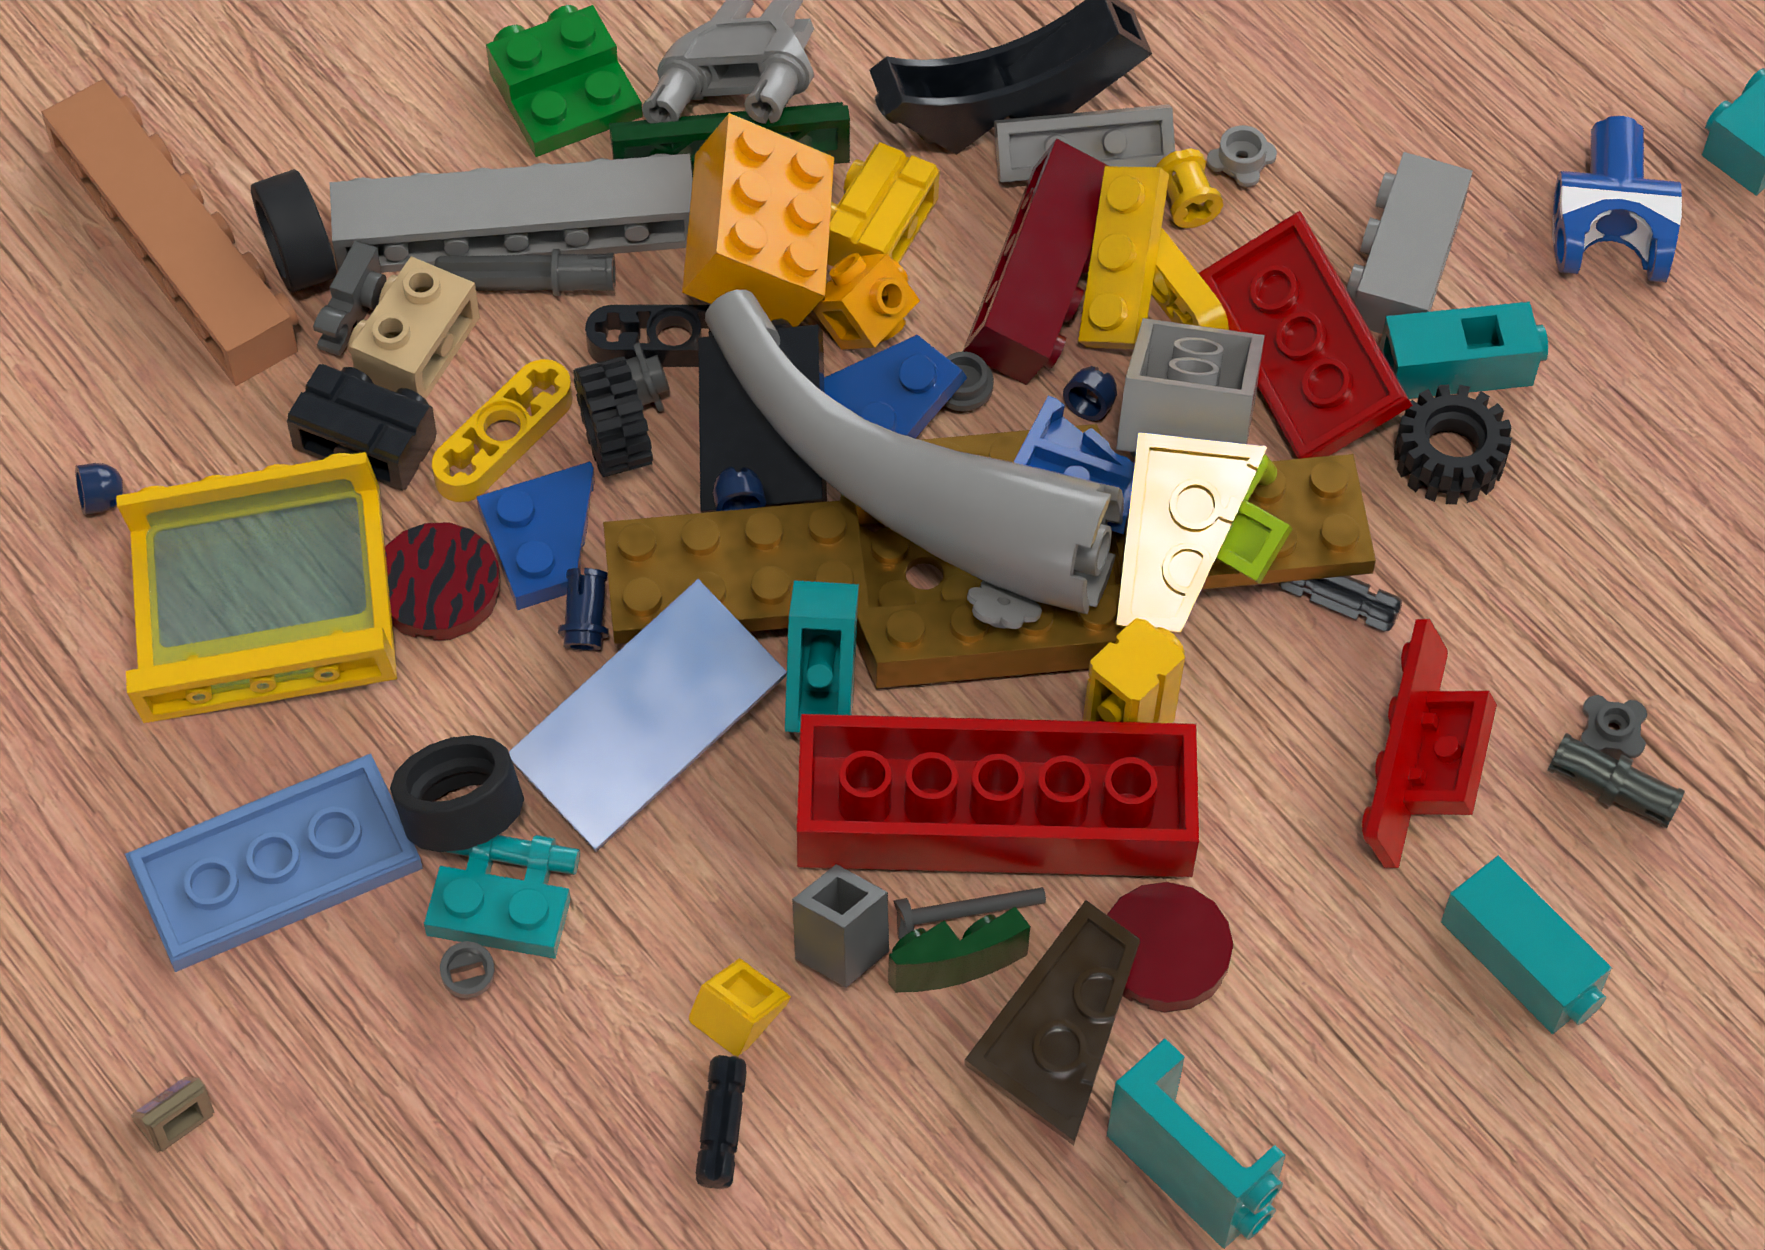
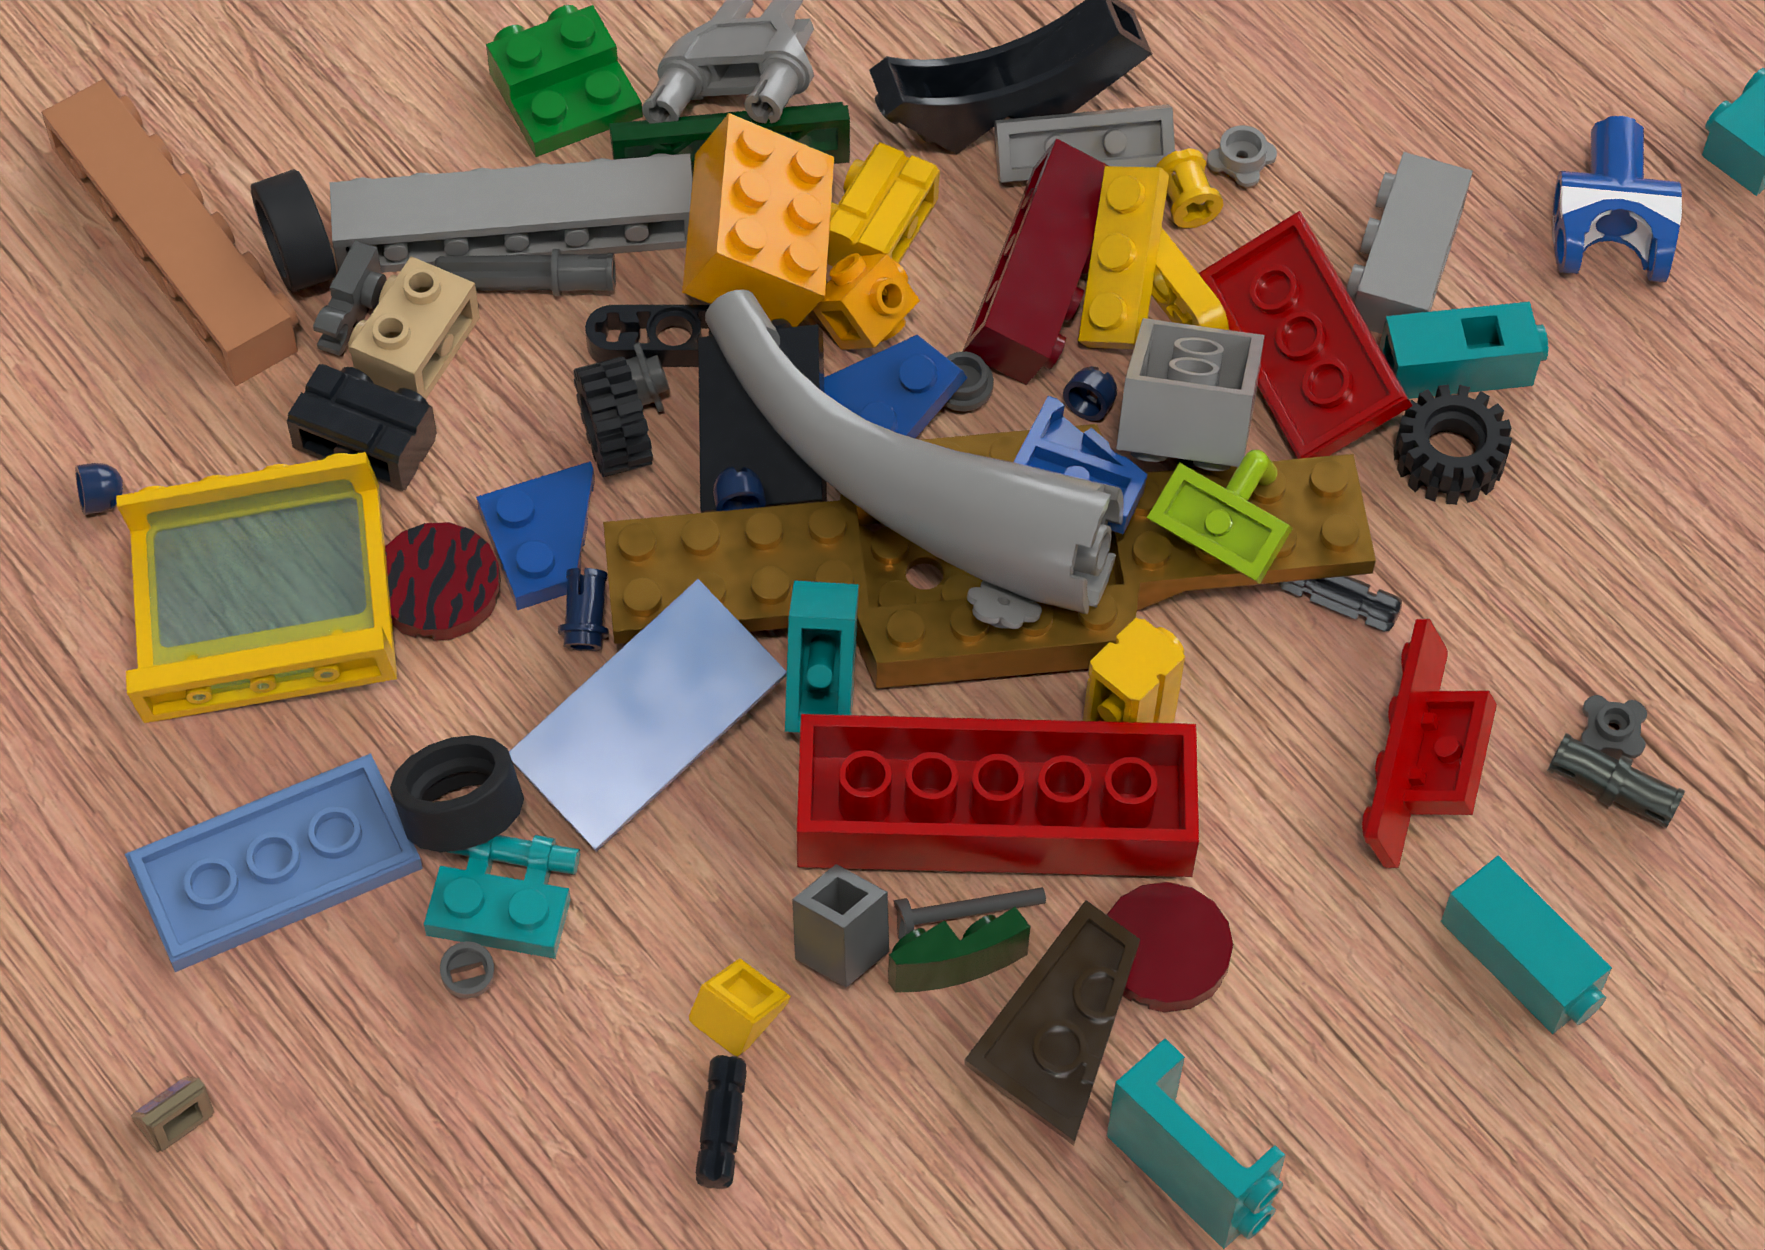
(494, 455): yellow beam -> none
(1178, 521): wing -> none

